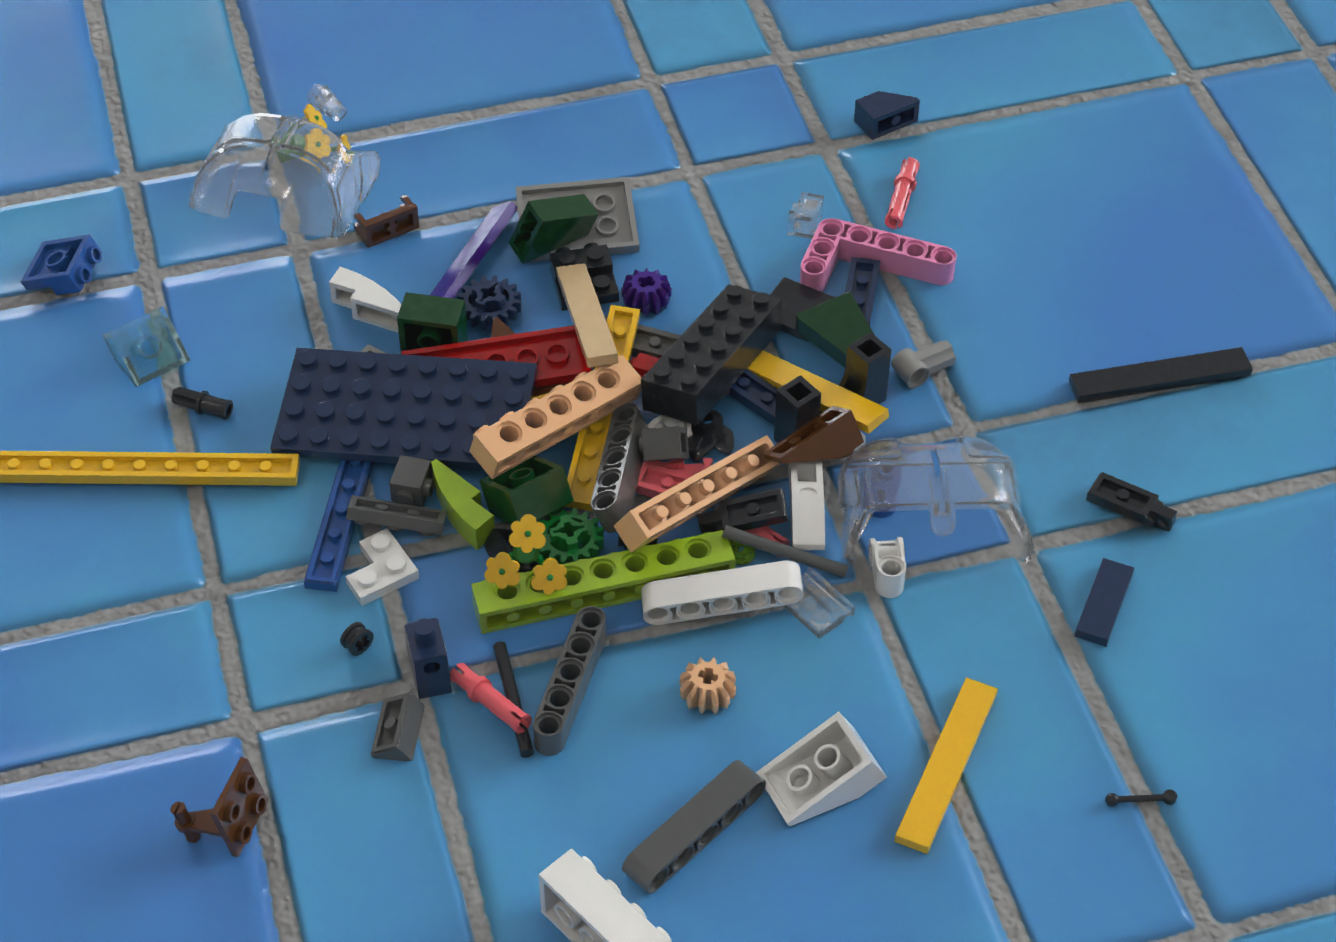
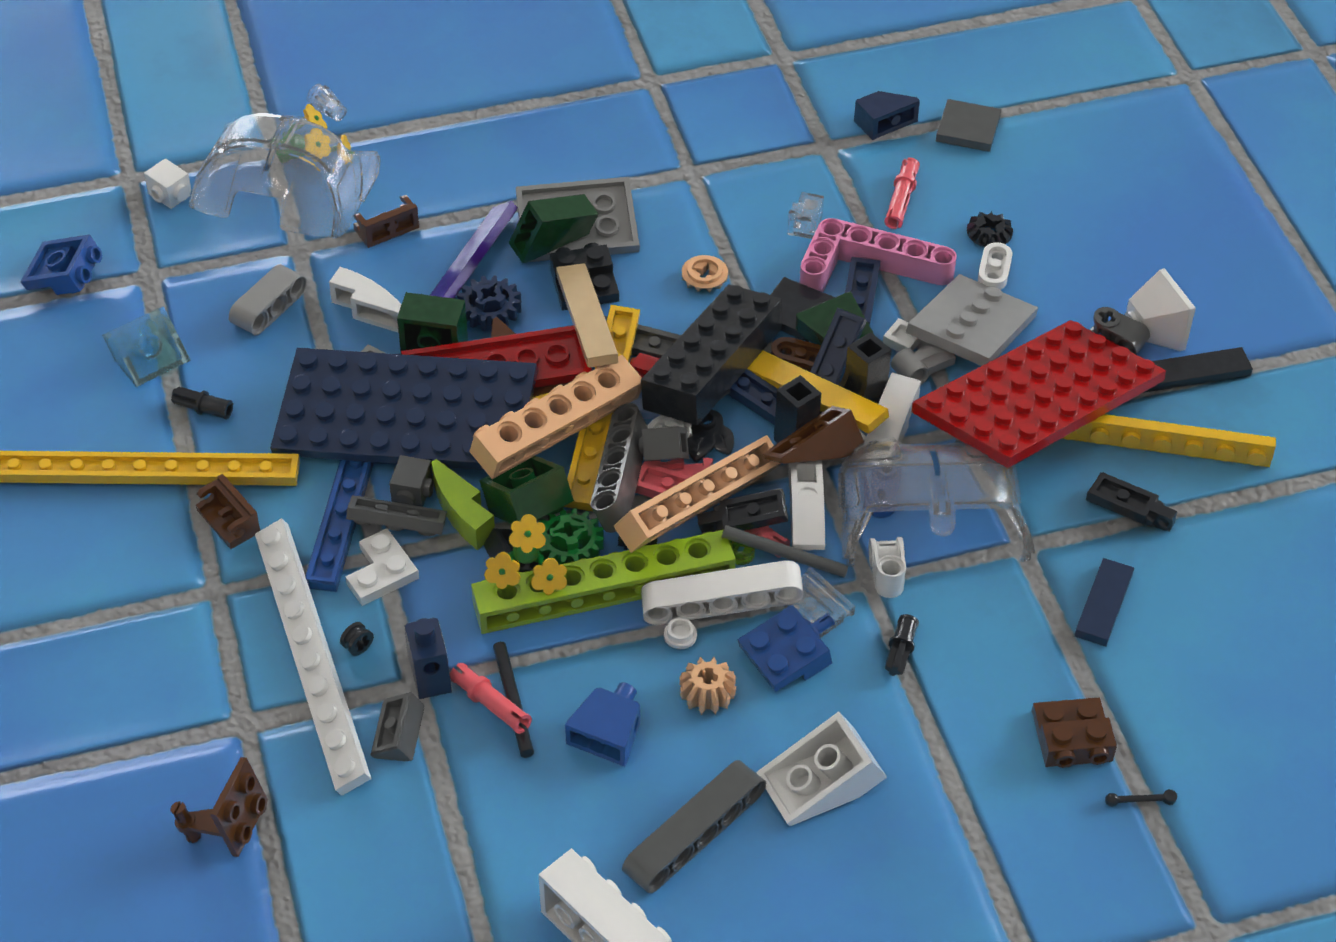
(167, 183): none -> white brick
(228, 512): none -> reddish brown hinge
(267, 299): none -> light grey beam
(313, 658): none -> white plate
(585, 637): dark grey beam -> none
(606, 724): none -> blue torso
(646, 291): dark purple gear -> none
(680, 633): none -> white plate
(698, 266): none -> light nougat gear
(788, 647): none -> blue plate
(796, 351): none -> reddish brown plate
(832, 356): none -> dark blue tile
(898, 338): none -> white plate
(898, 398): none -> white slope
(901, 644): none -> black axle
(946, 766): yellow tile -> none
(968, 125): none -> dark grey tile
(972, 320): none -> light grey plate
(984, 236): none -> black gear
(995, 265): none -> white plate
(1038, 392): none -> red plate
(1074, 732): none -> reddish brown plate
(1120, 329): none -> dark grey piece
(1163, 310): none -> white slope
(1177, 439): none -> yellow plate

